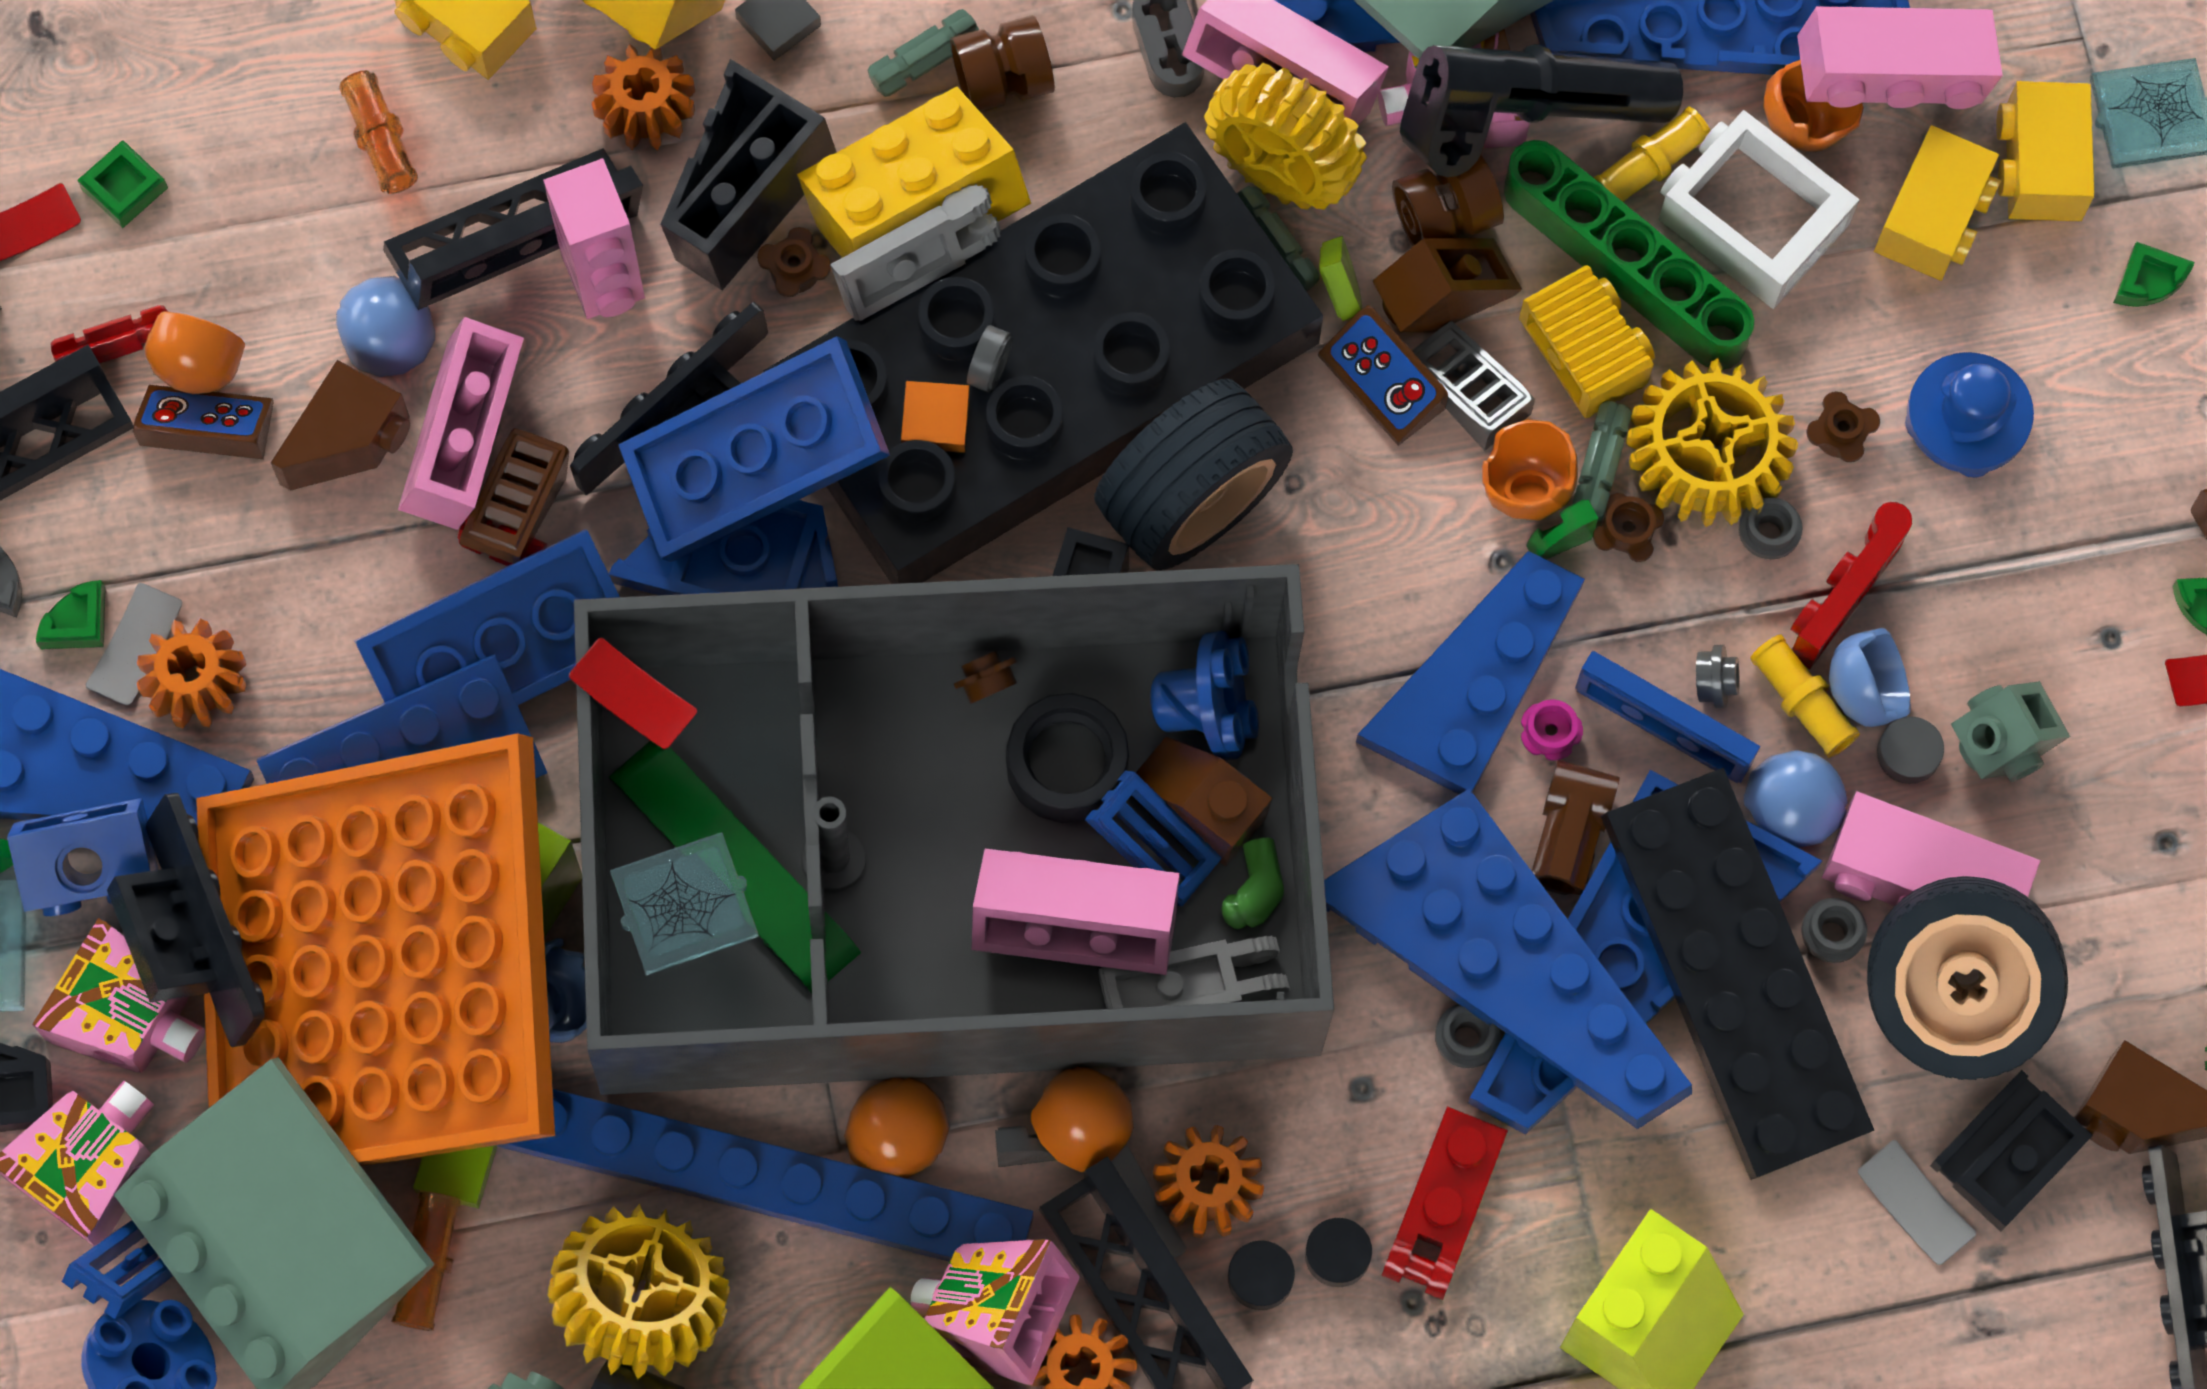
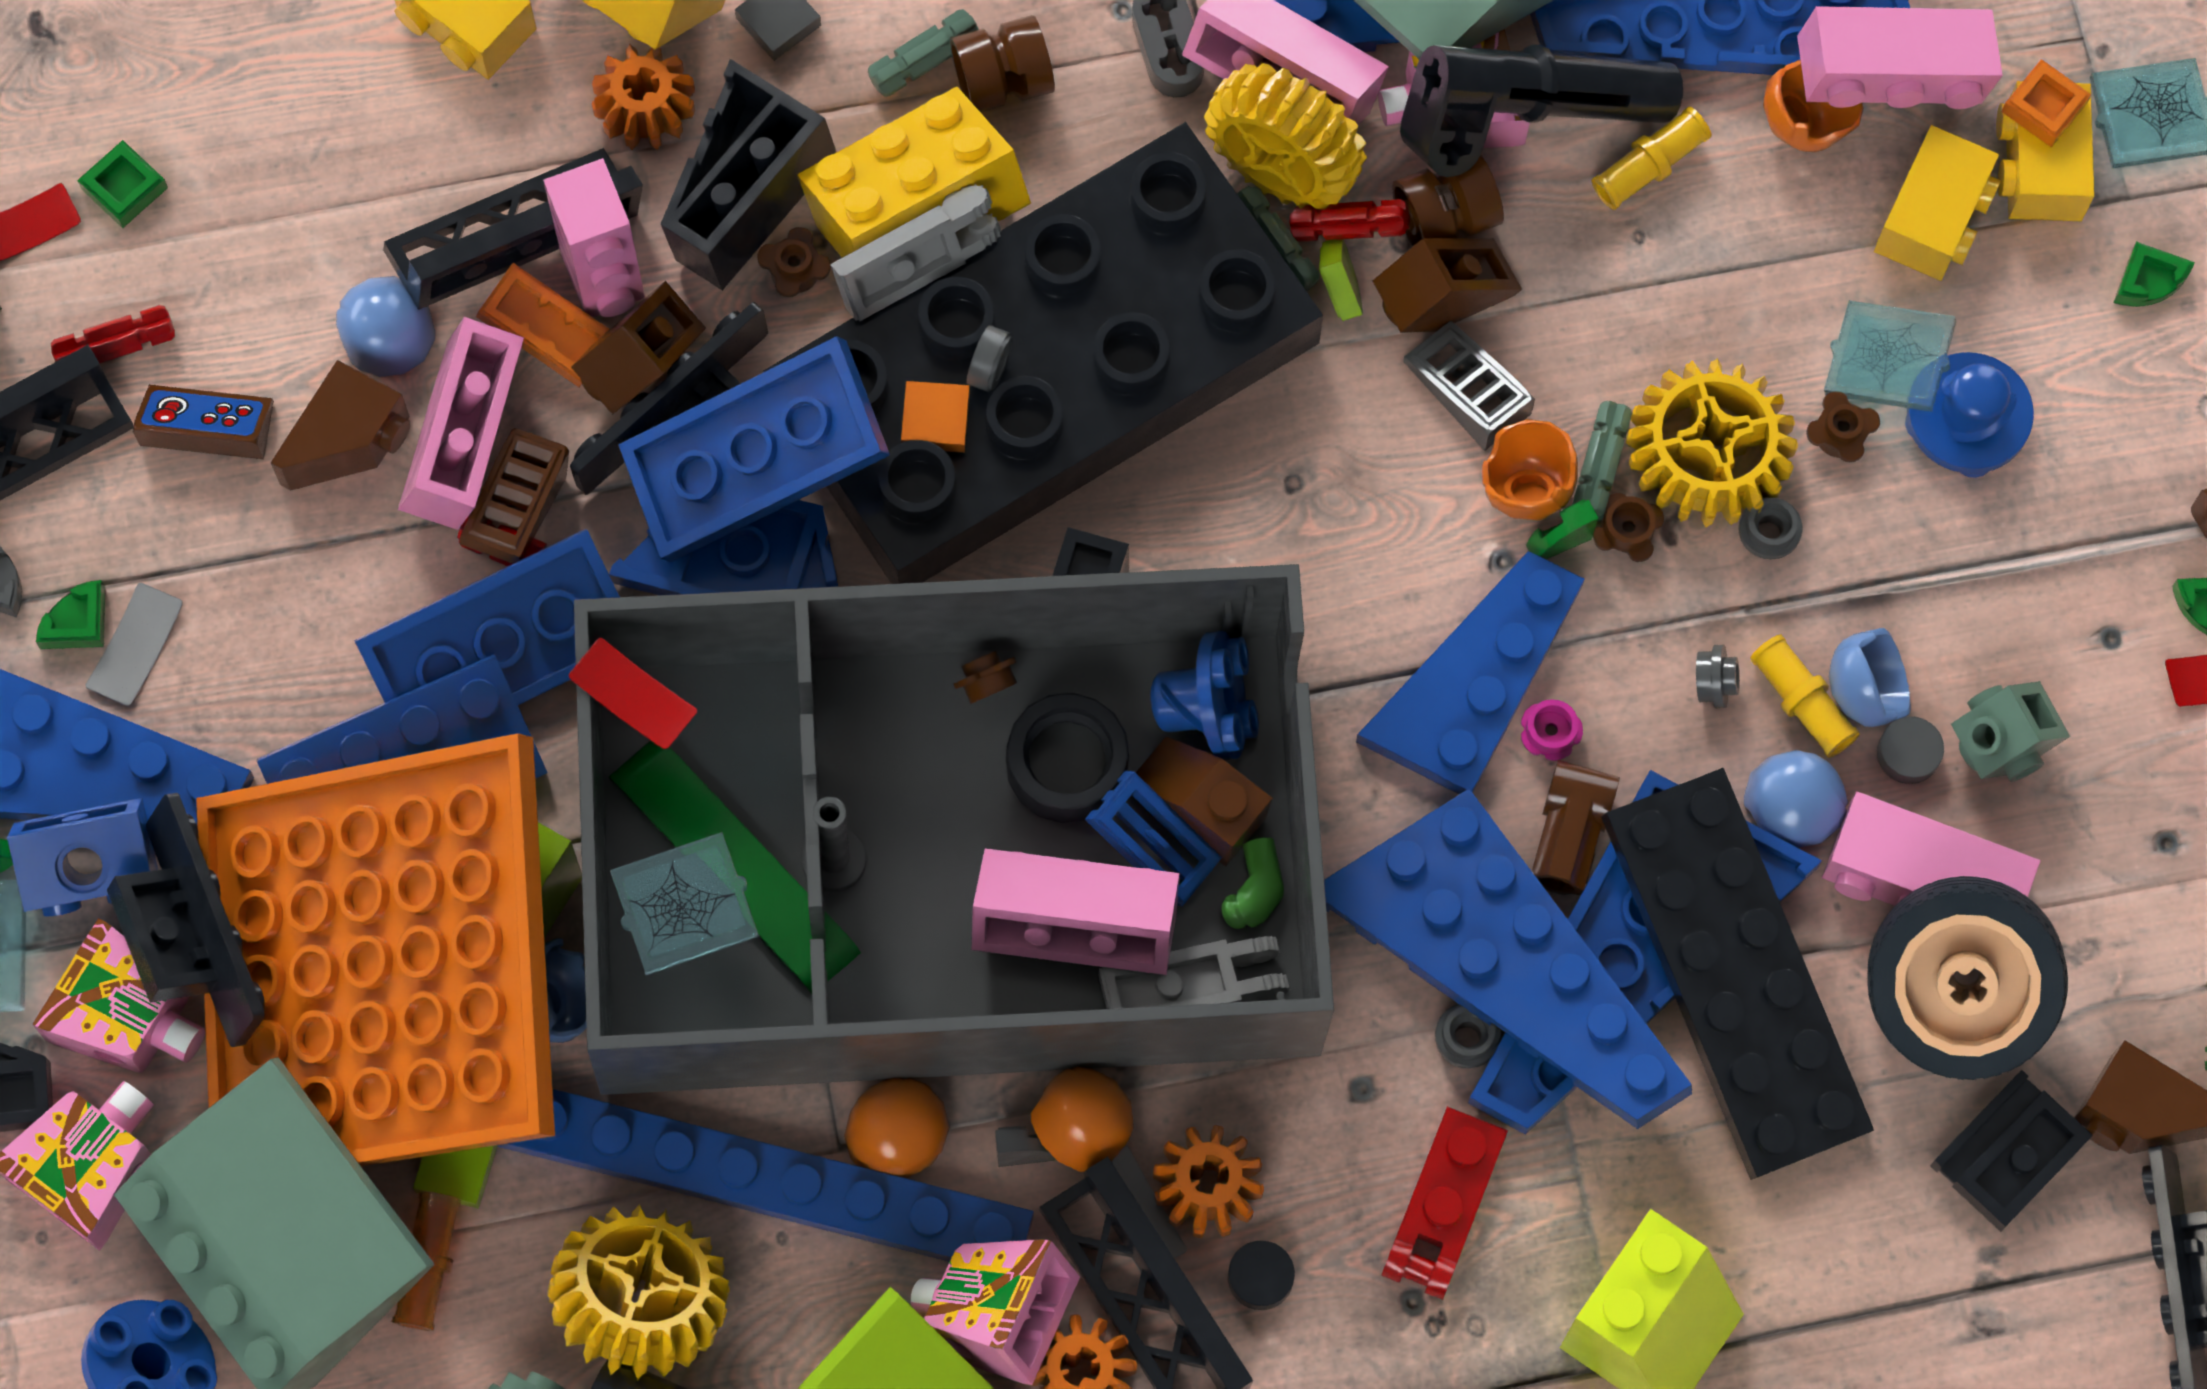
(106, 1285): blue tile -> none
(193, 353): orange hair -> none
(216, 670): orange gear -> none
(378, 132): clear orange pin -> none
(549, 323): none -> orange plate
(638, 348): none -> reddish brown slope
(1193, 474): black wheel -> none
(1338, 1252): black tile -> none
(1350, 220): none -> red axle
(1384, 375): slope -> none
(1588, 340): yellow brick -> none
(1621, 227): green beam -> none
(1666, 717): blue tile -> none
(1724, 246): white window -> none
(1847, 917): dark grey plate -> none
(1851, 582): red plate -> none
(1890, 355): none -> clear light blue piece
(1915, 1203): light grey sticker -> none
(2046, 103): none -> orange tile

